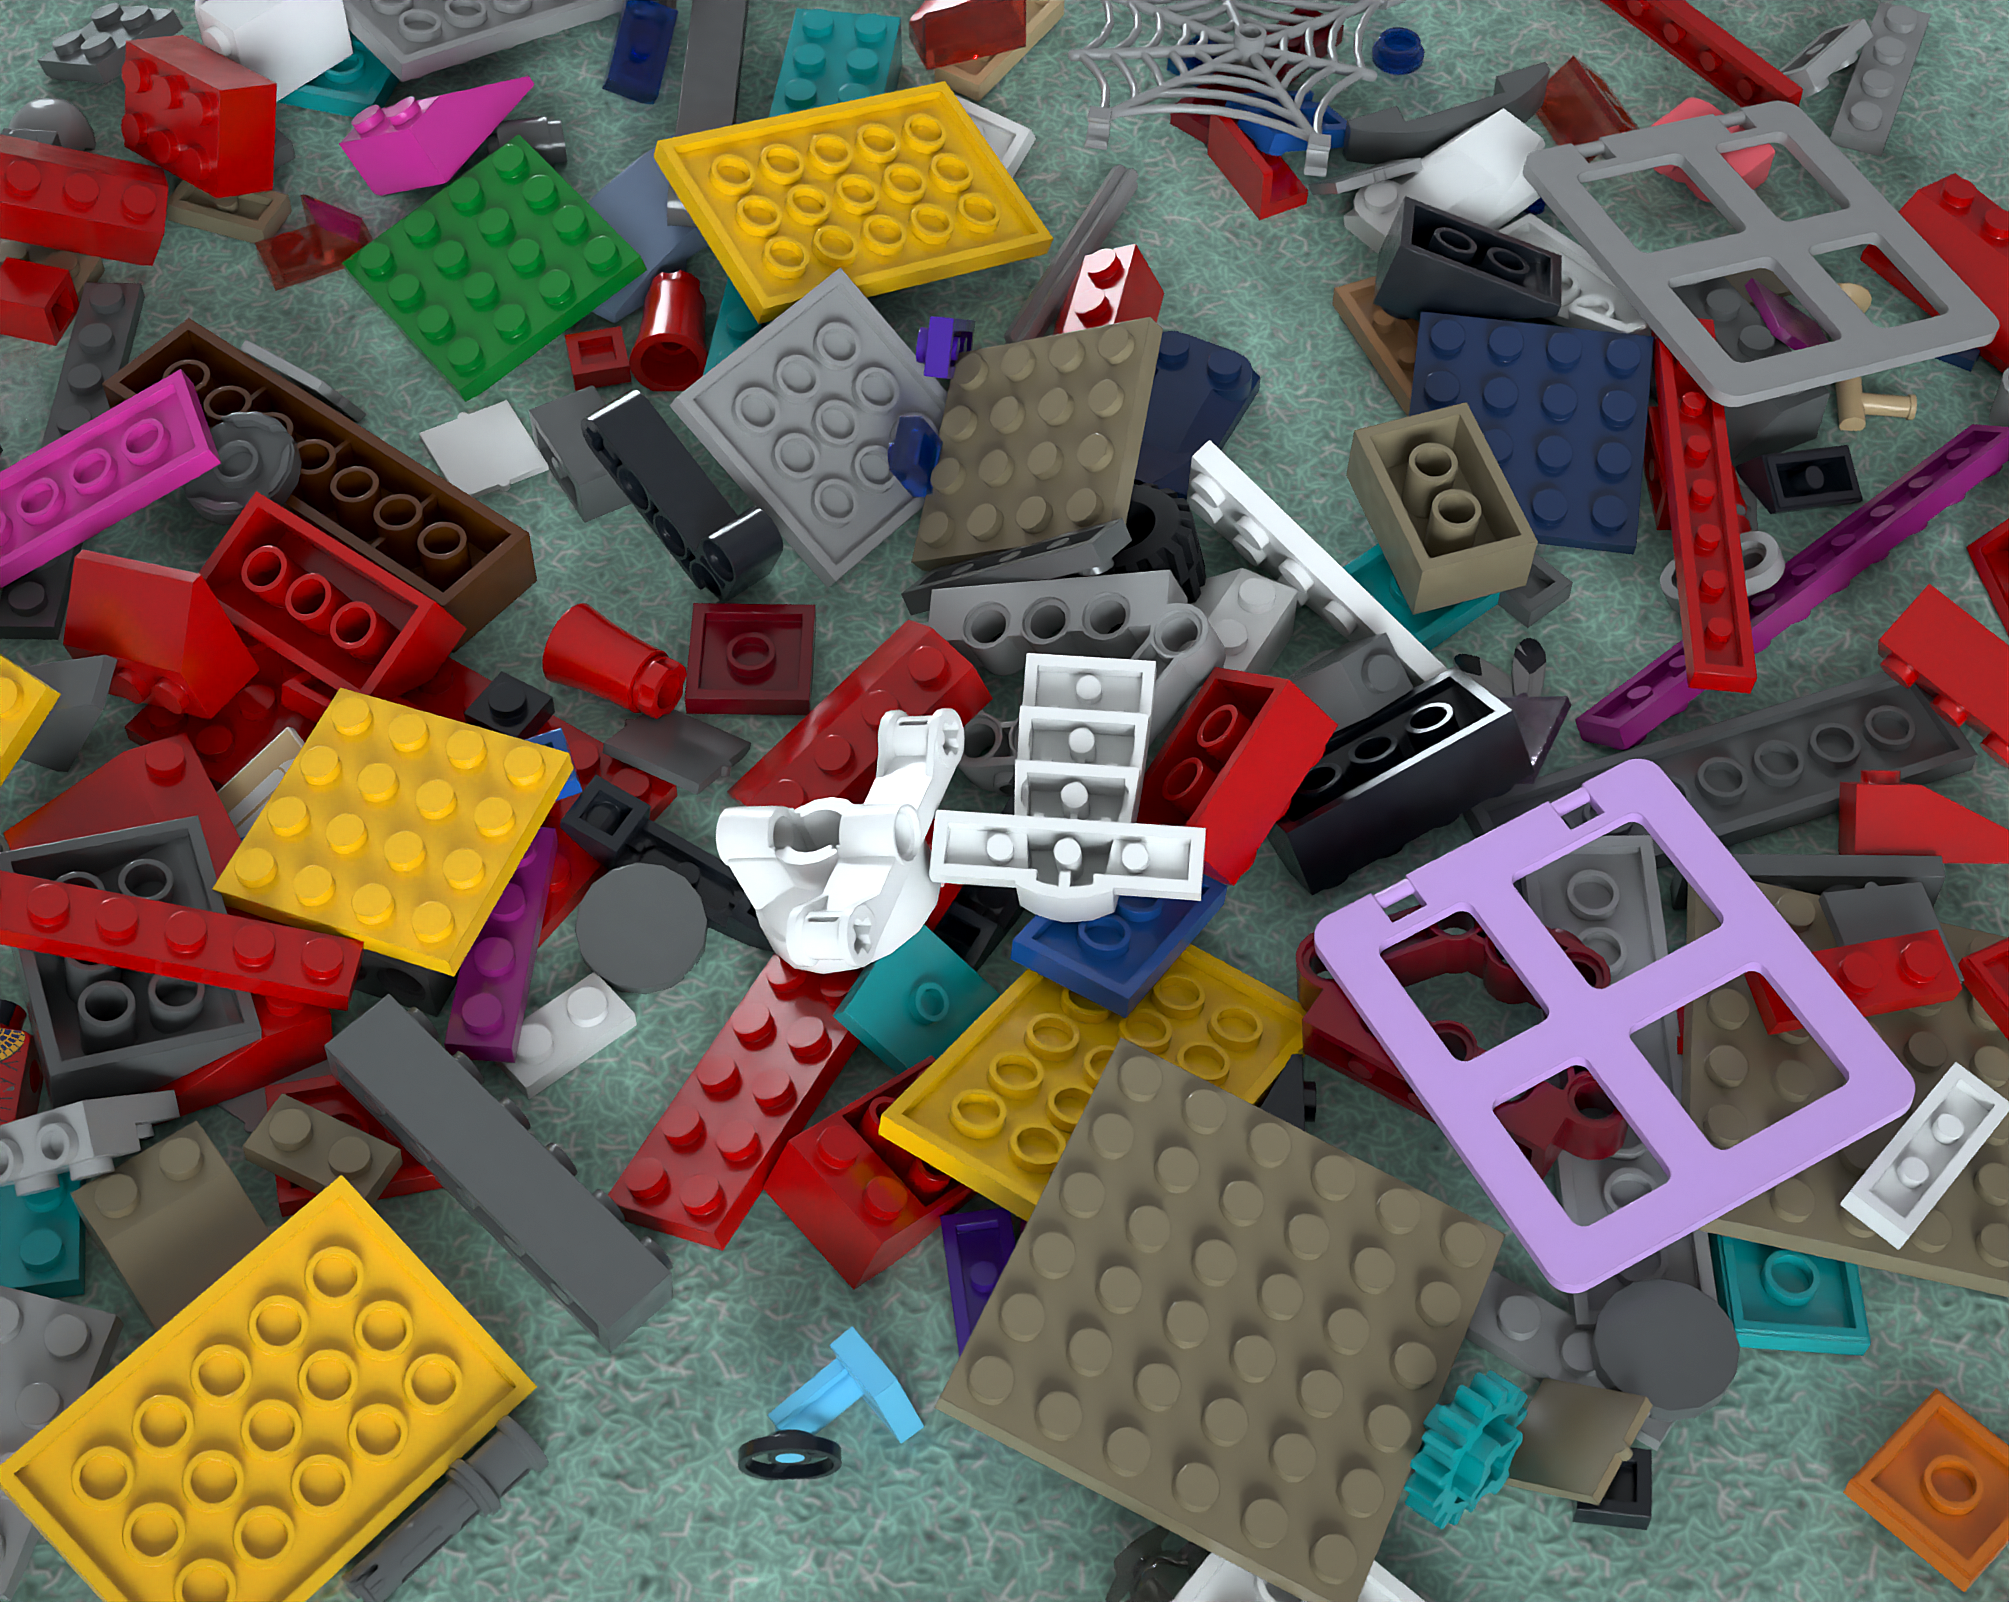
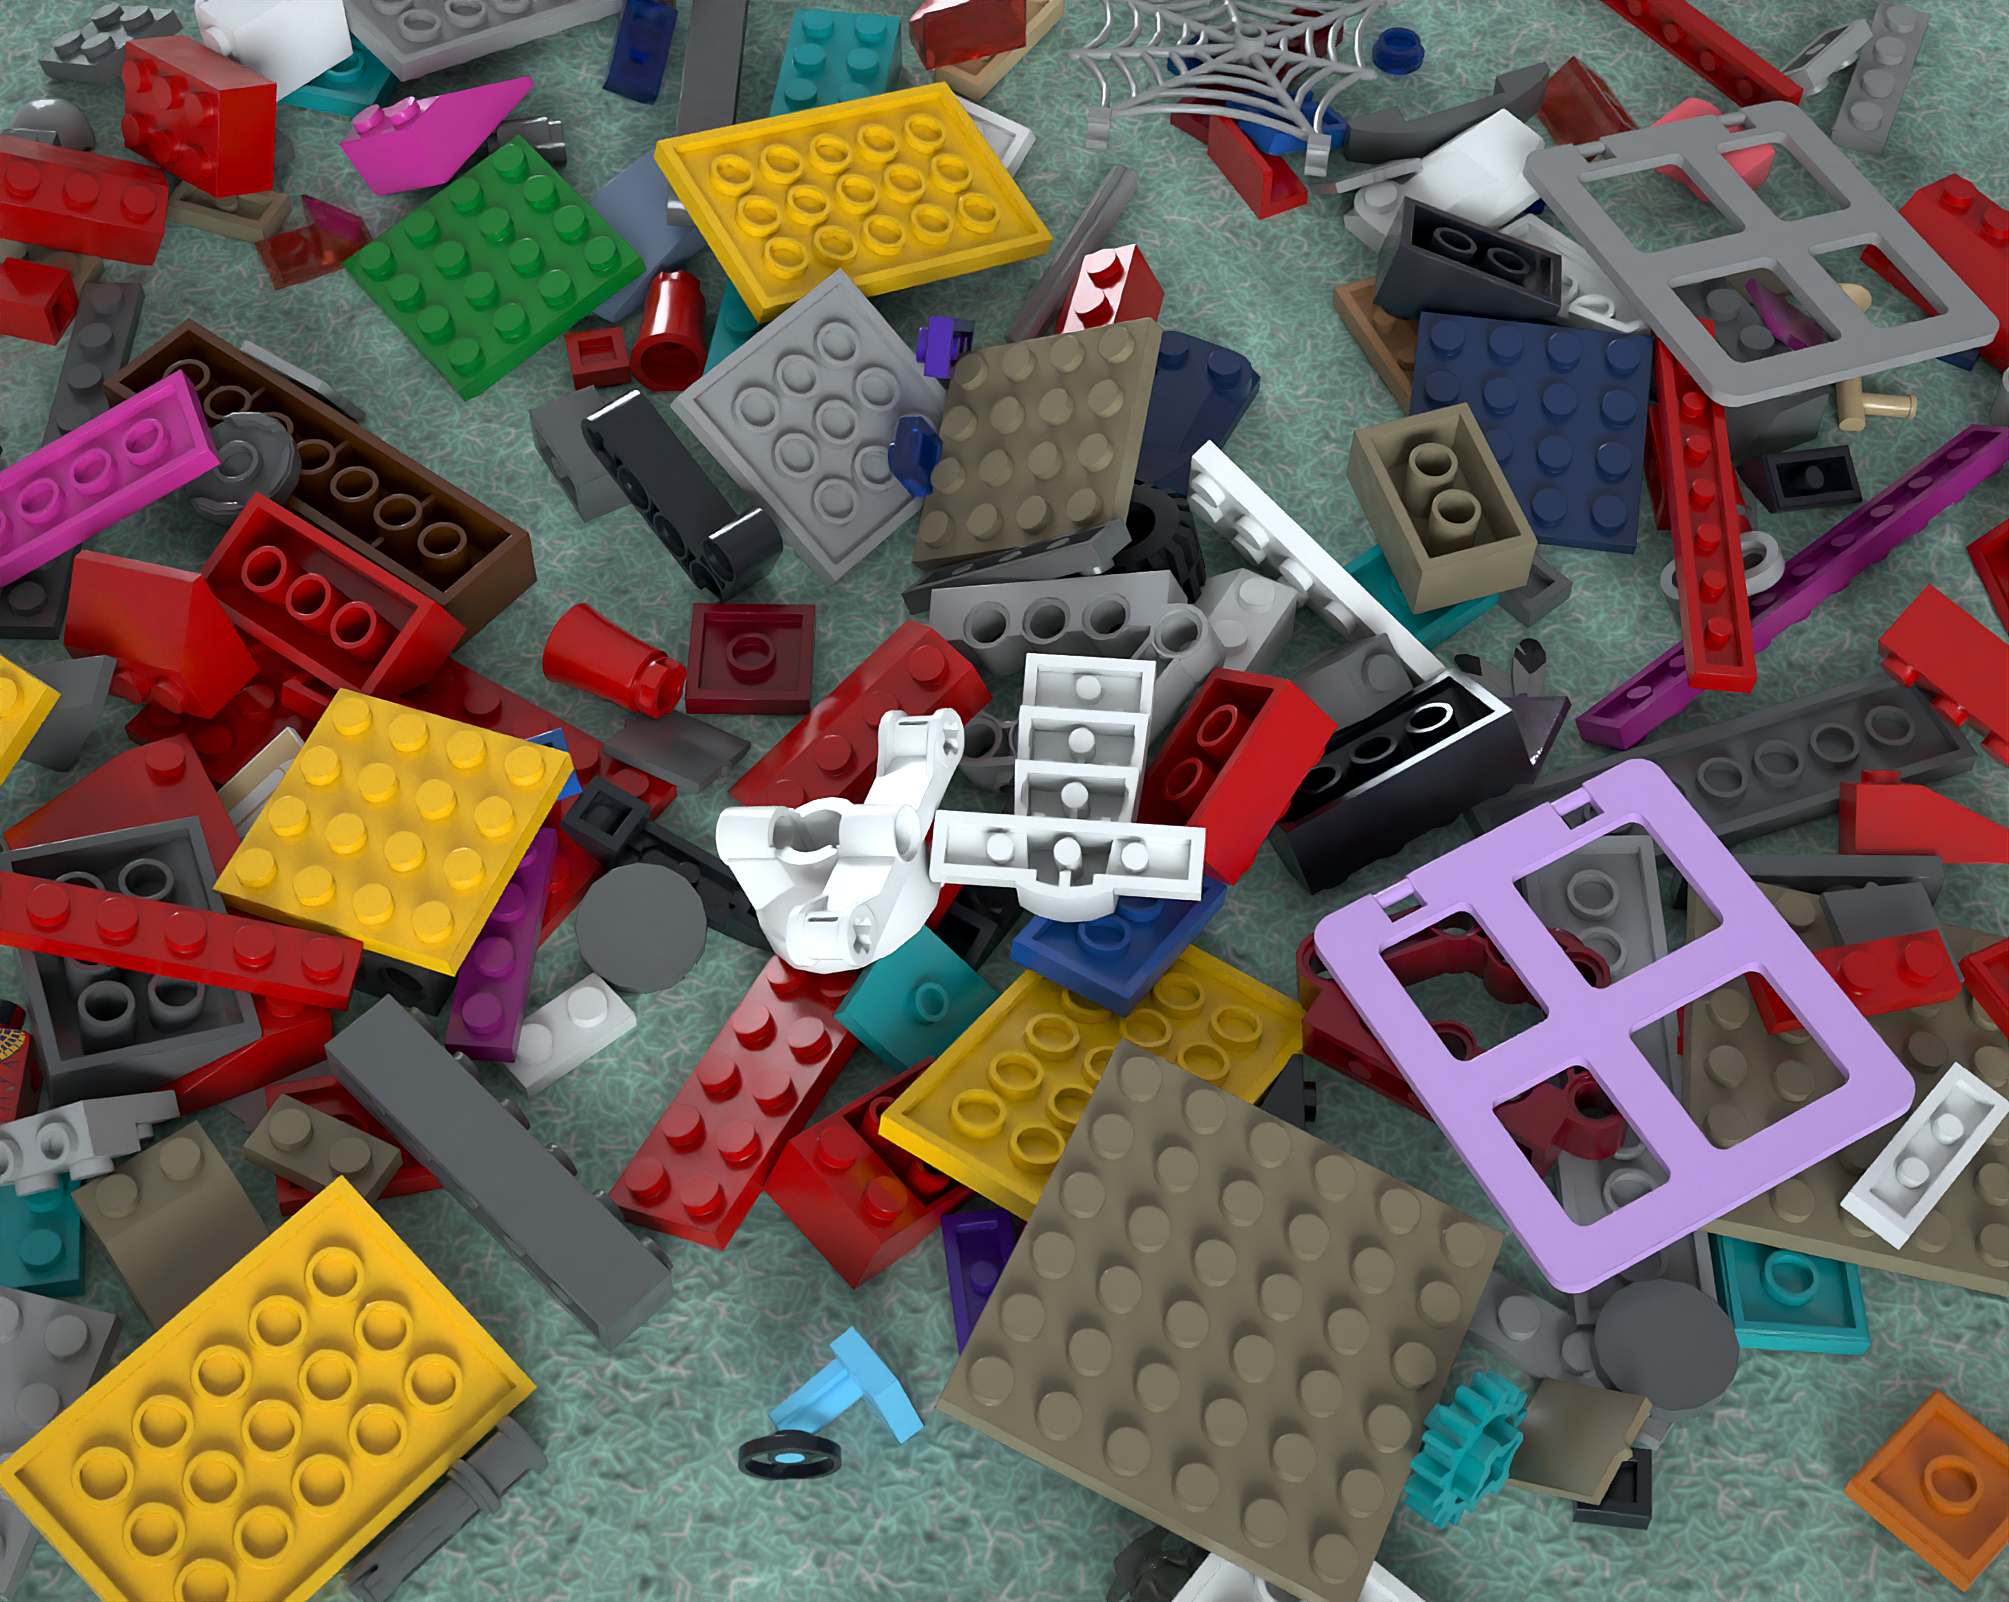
(484, 450): white piece -> none
(511, 708): black plate -> none

